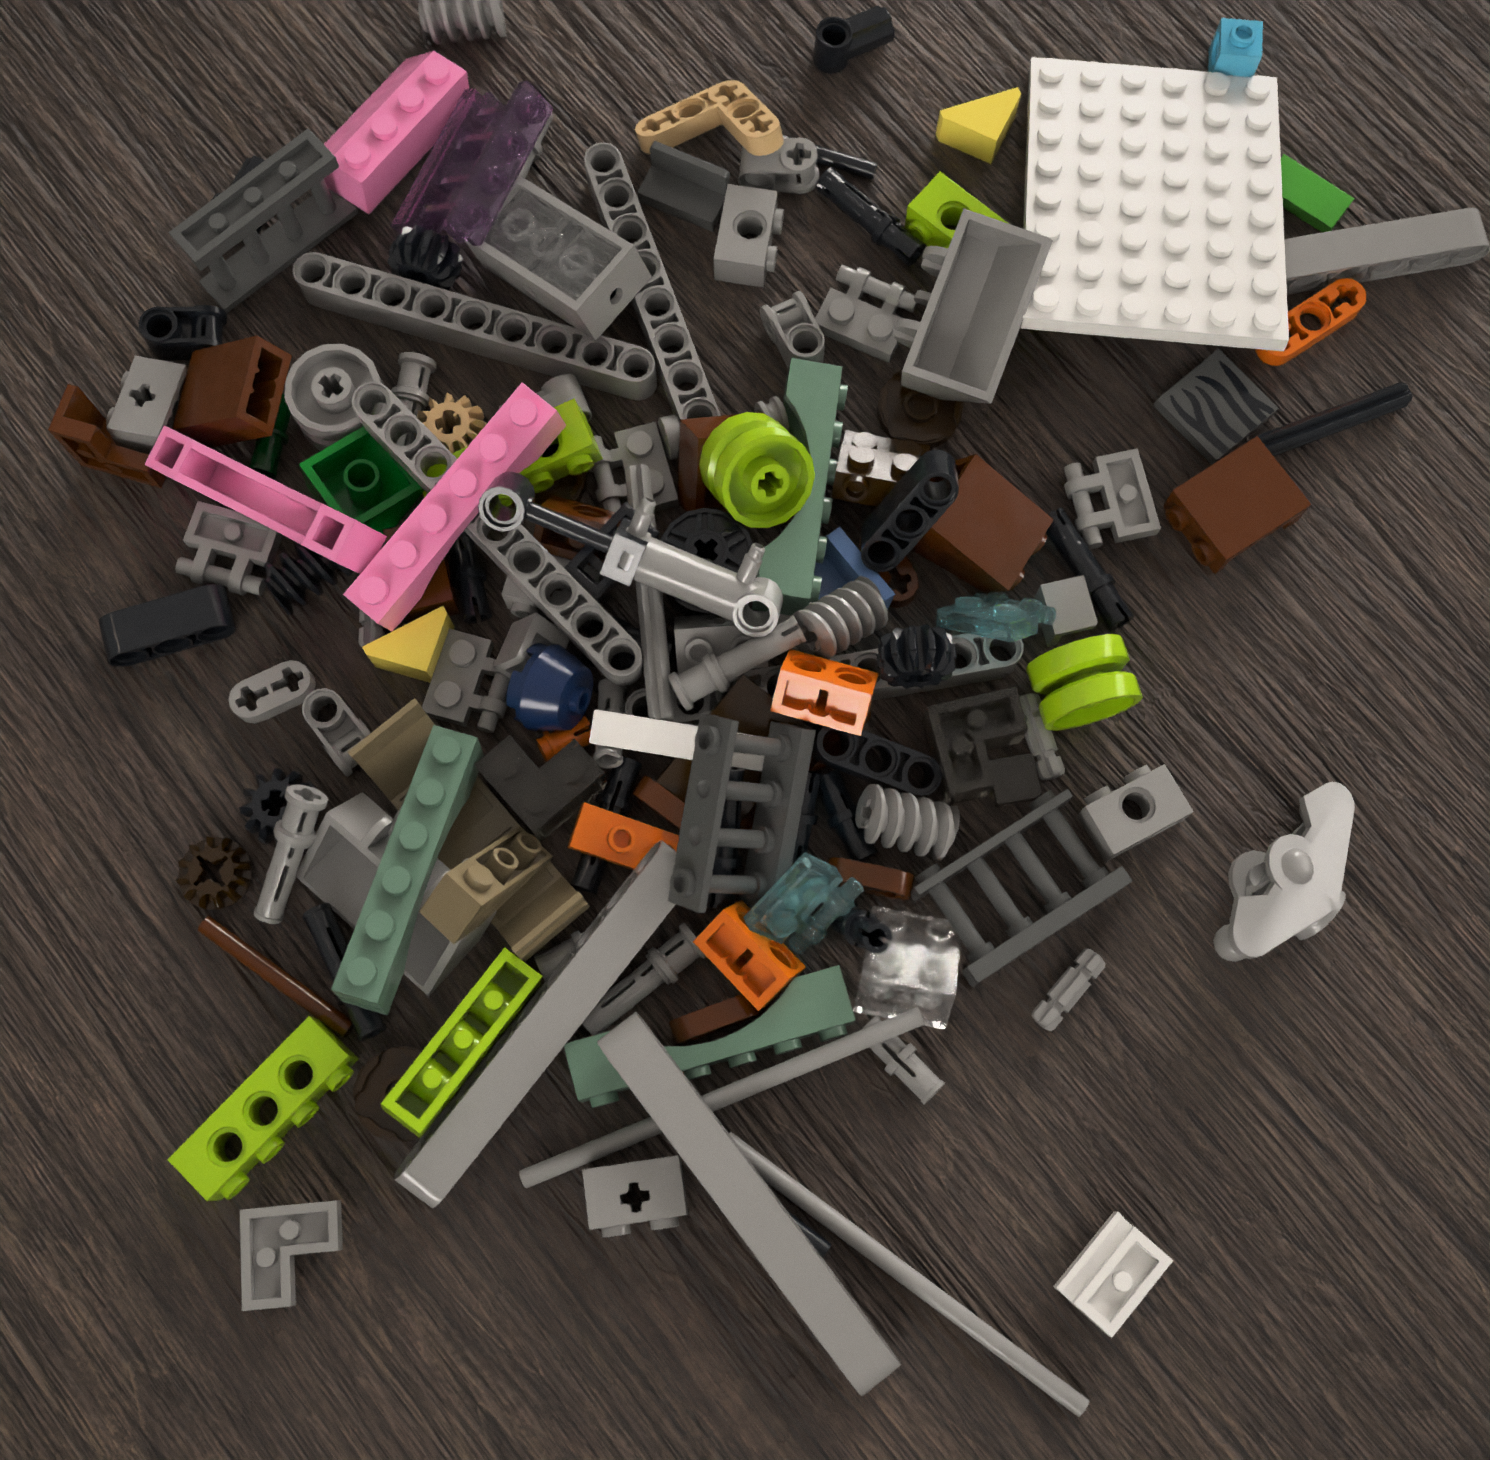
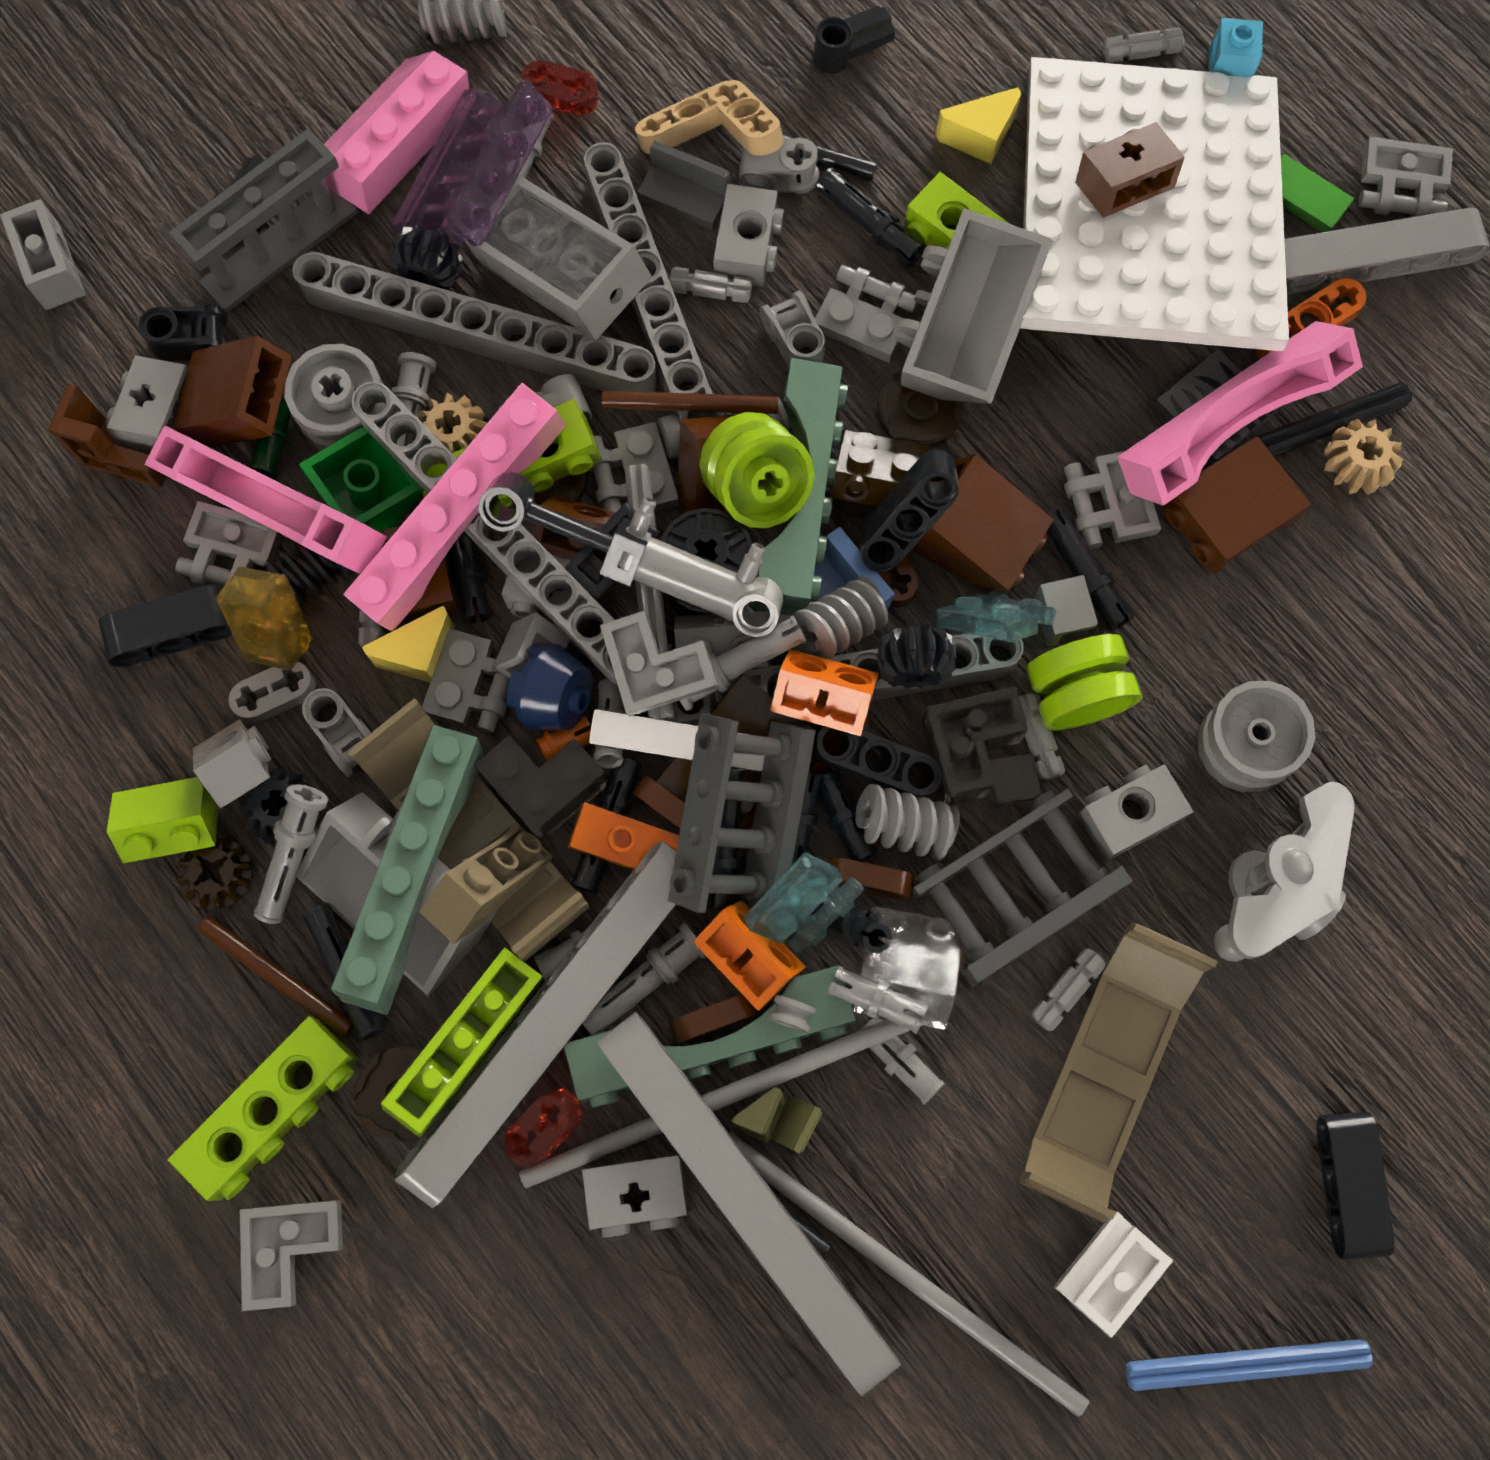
(42, 254): none -> light grey brick
(162, 820): none -> lime brick
(231, 762): none -> light grey brick
(264, 618): none -> clear yellow brick
(548, 1135): none -> clear red beam
(561, 85): none -> clear red beam
(653, 678): none -> light grey plate
(689, 402): none -> reddish brown bar
(711, 284): none -> light grey axle
(762, 1116): none -> olive slope
(792, 1014): none -> light grey bush
(796, 1124): none -> olive slope
(878, 999): none -> light grey pin
(1111, 1069): none -> dark tan windscreen
(1129, 169): none -> reddish brown brick
(1143, 45): none -> light grey axle
(1177, 451): none -> bright pink arch
(1248, 1365): none -> medium blue axle
(1256, 736): none -> light grey wheel
(1355, 1185): none -> black beam
(1362, 456): none -> tan gear
(1409, 167): none -> light grey plate

